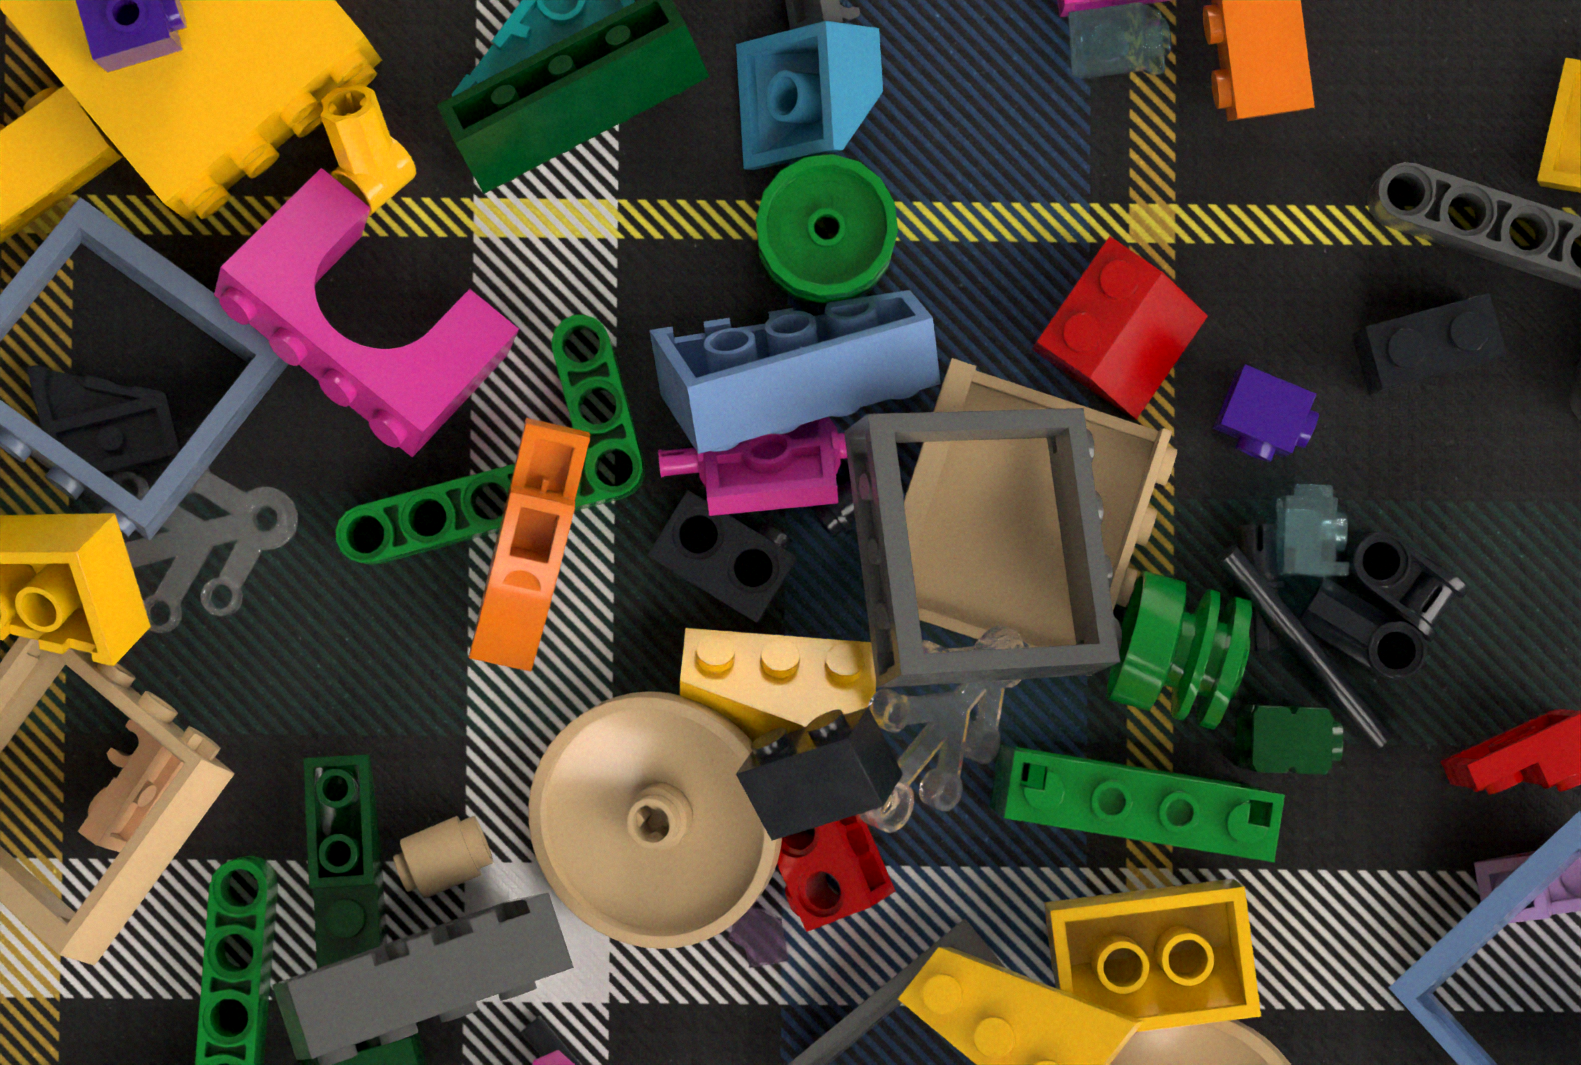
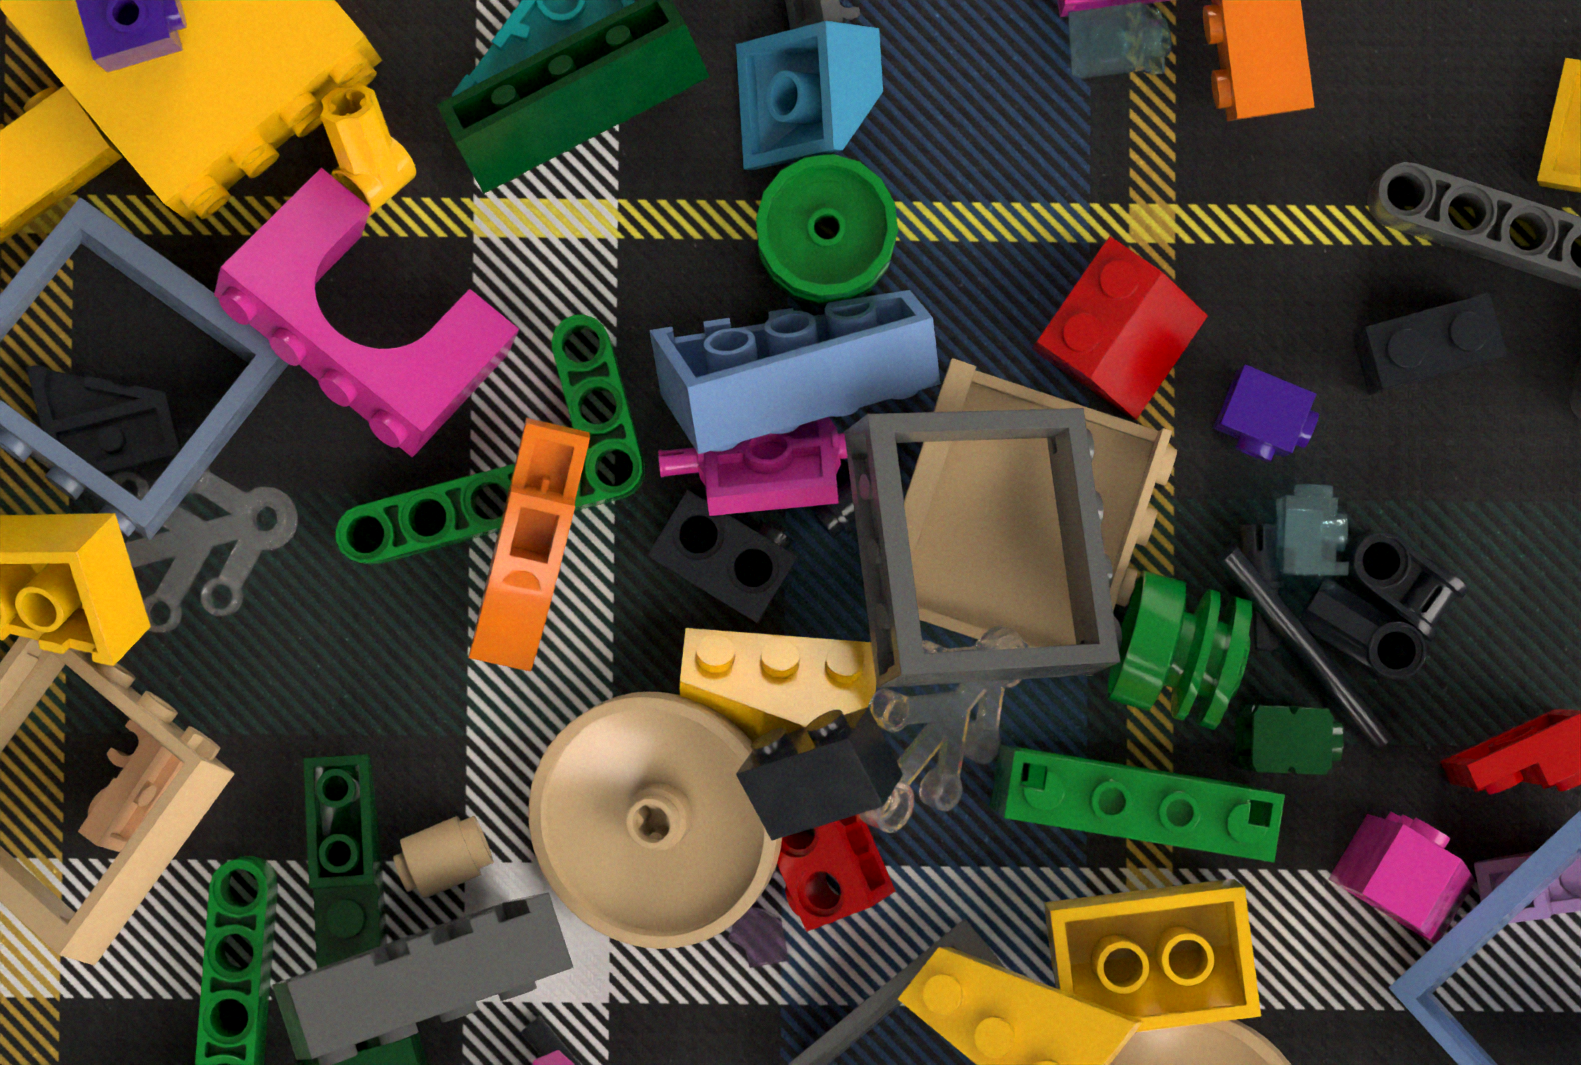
(1405, 873): none -> dark pink wedge

